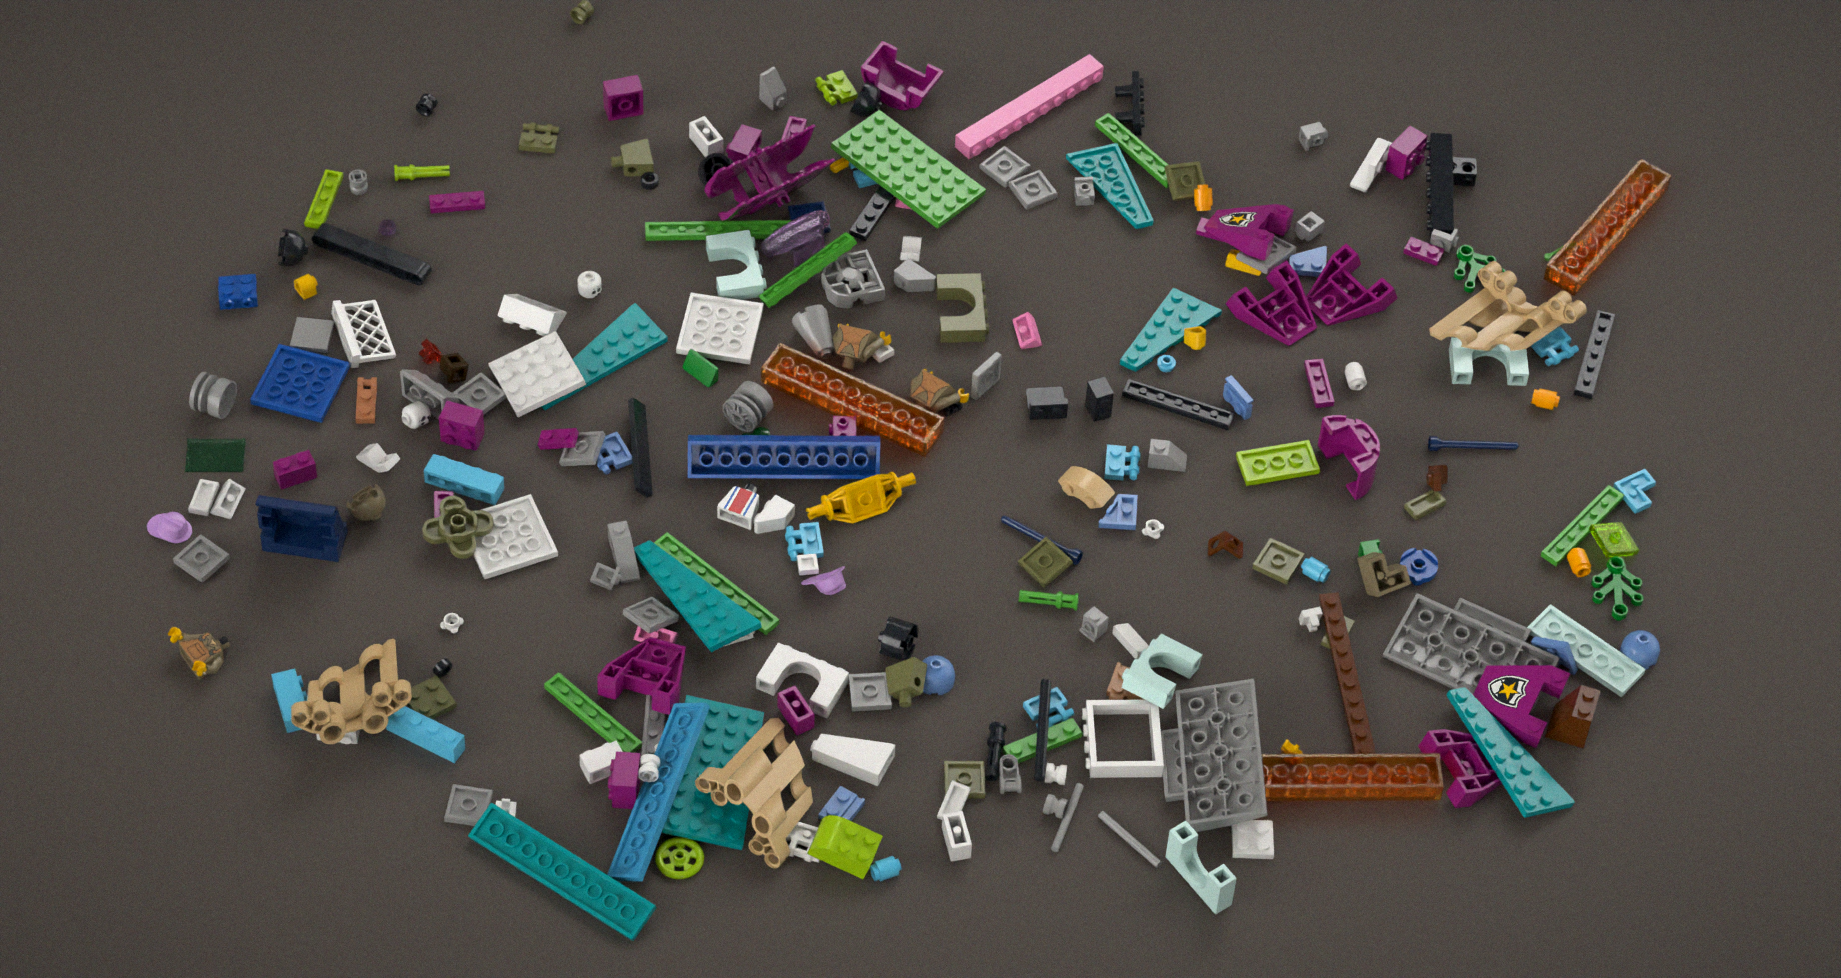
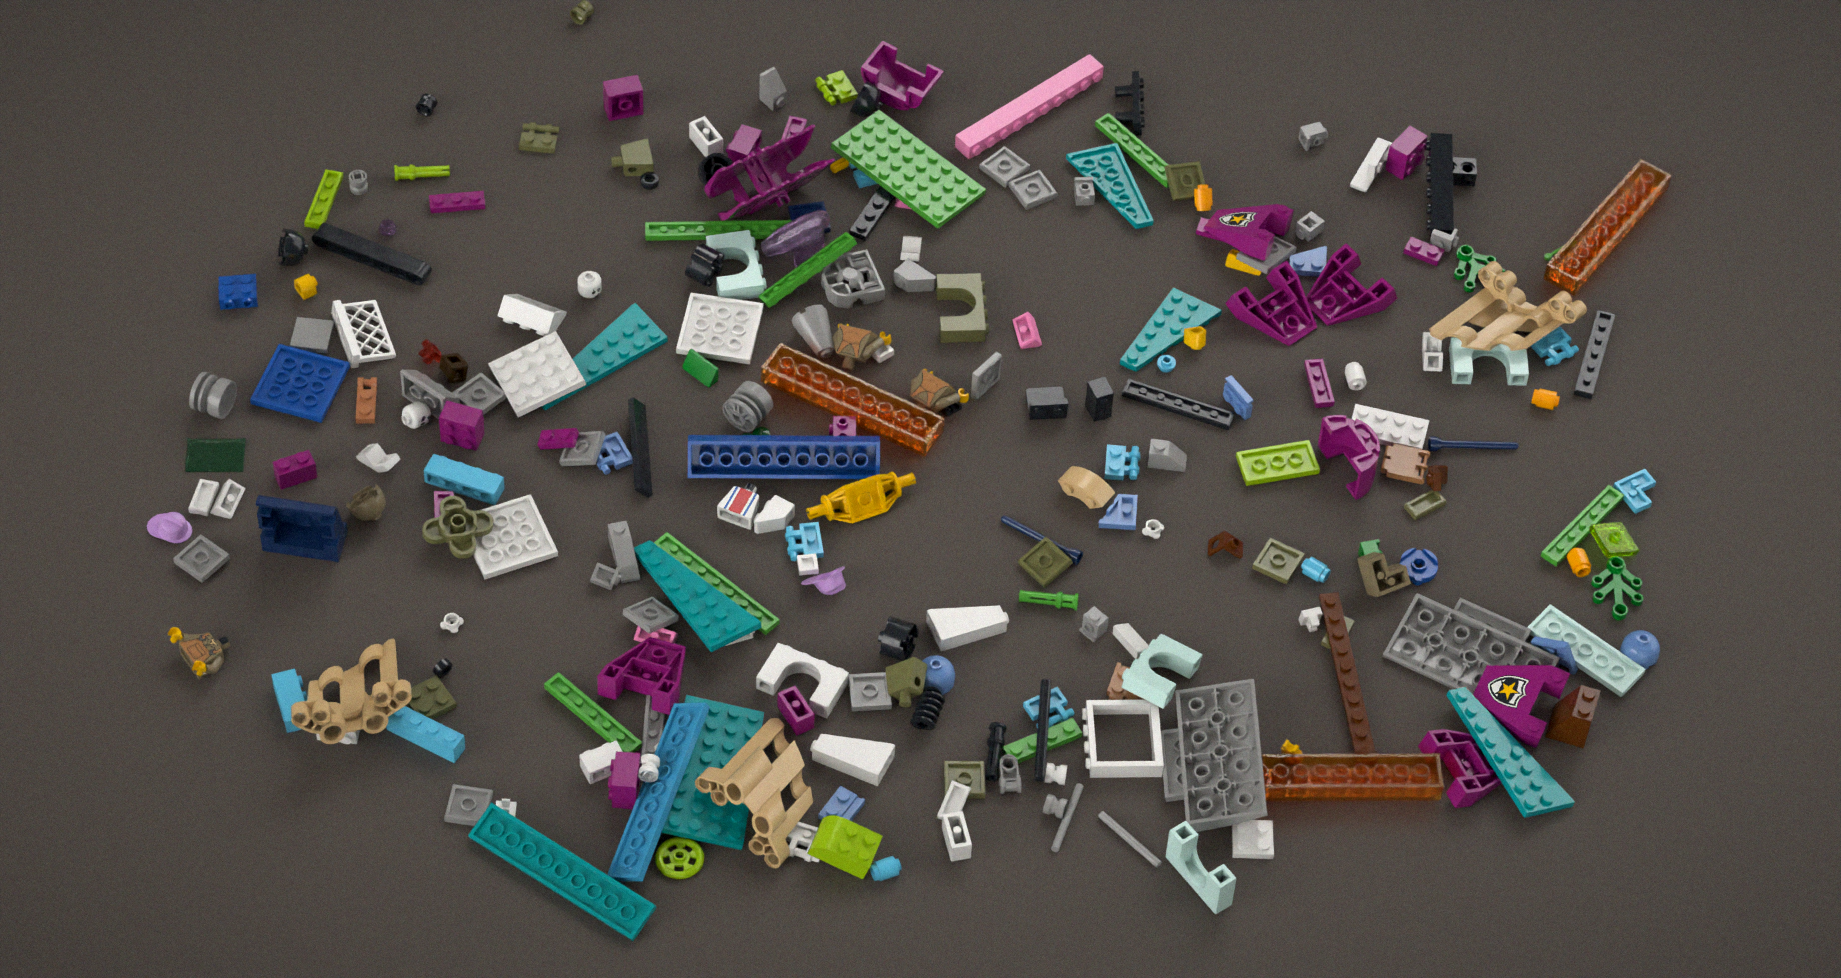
(704, 264): none -> black brick
(928, 709): none -> black piece
(965, 624): none -> white slope
(1393, 427): none -> white plate
(1404, 463): none -> medium nougat plate
(1431, 353): none -> white slope

